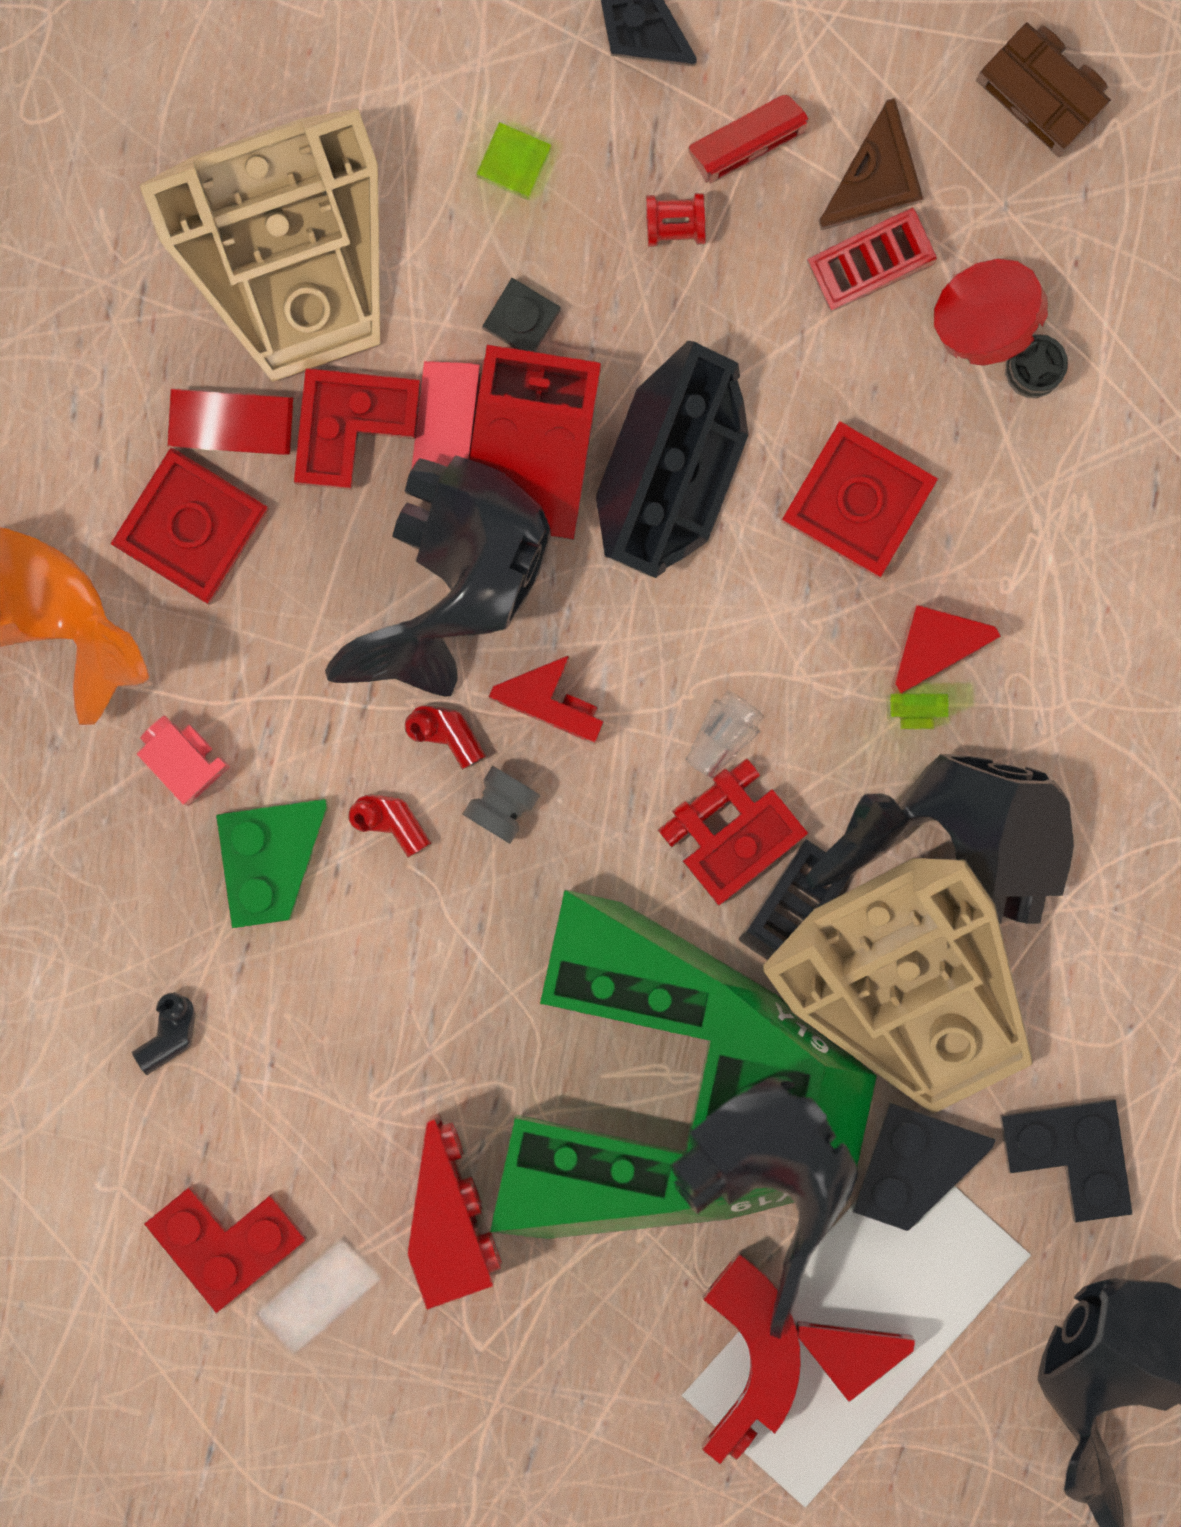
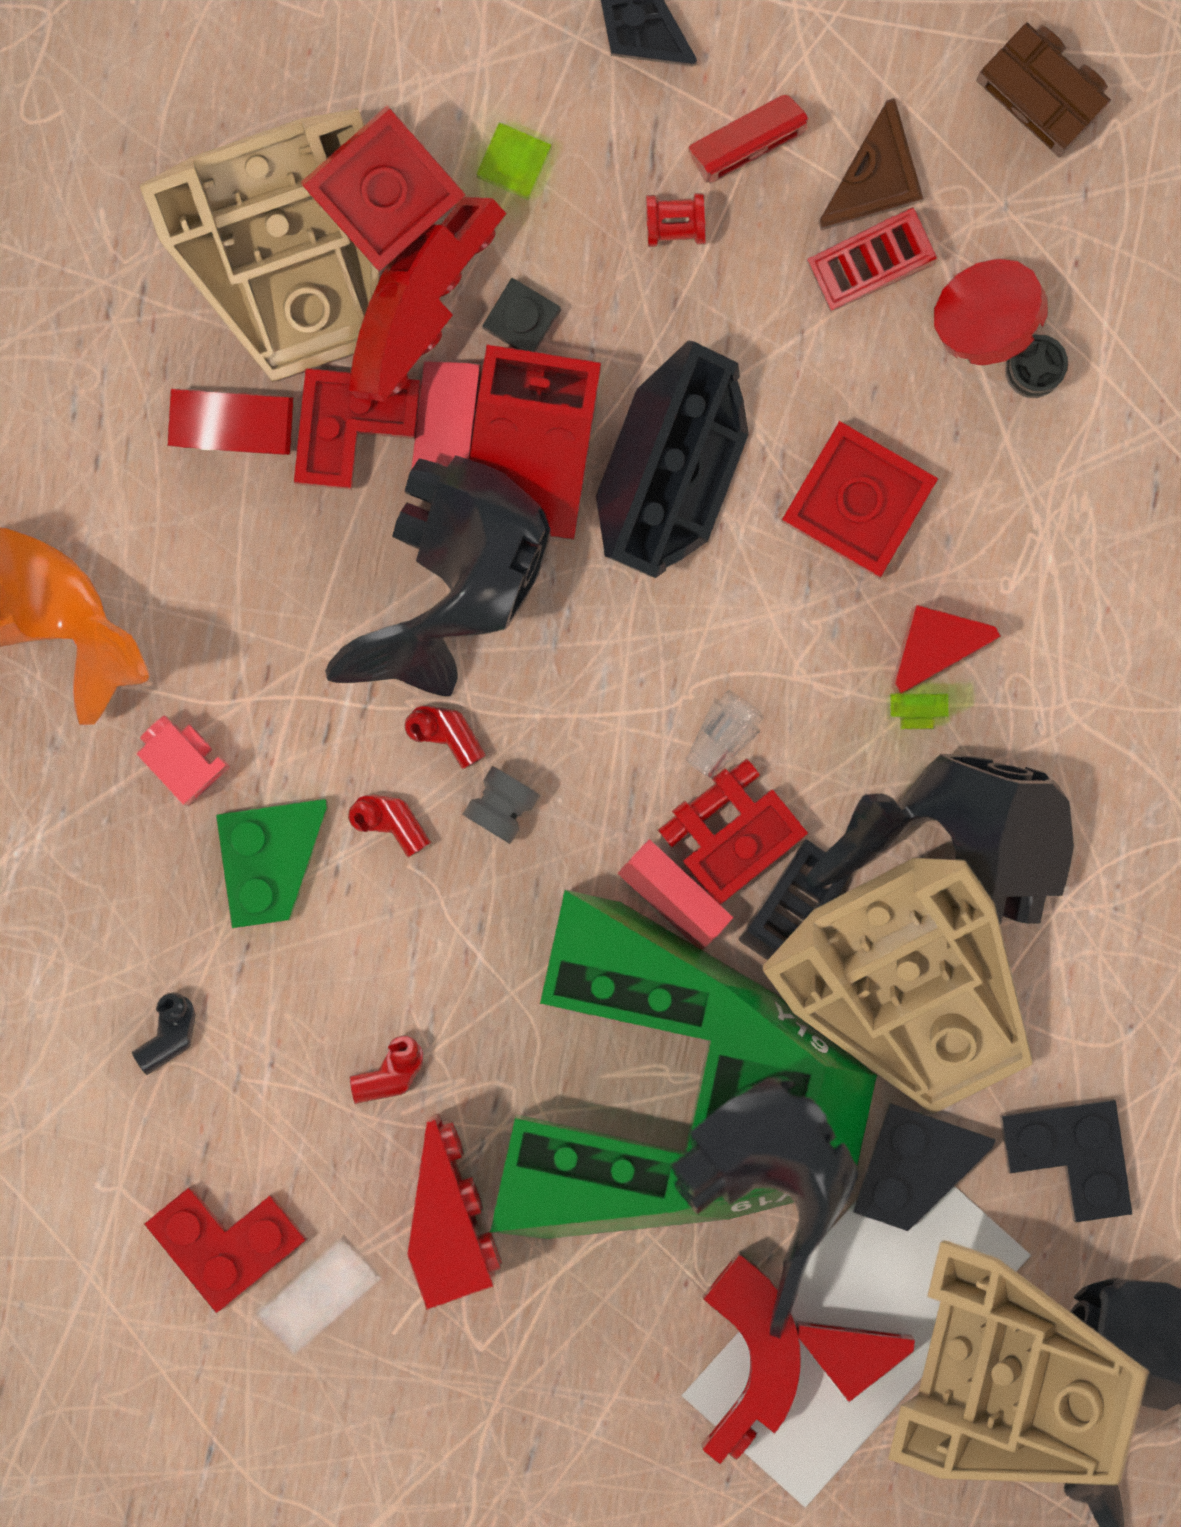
(189, 526): red tile -> none
(383, 188): none -> red plate
(394, 1074): none -> red arm
(405, 307): none -> red slope
(533, 696): red slope -> none
(675, 895): none -> coral slope
(1015, 1384): none -> tan wedge

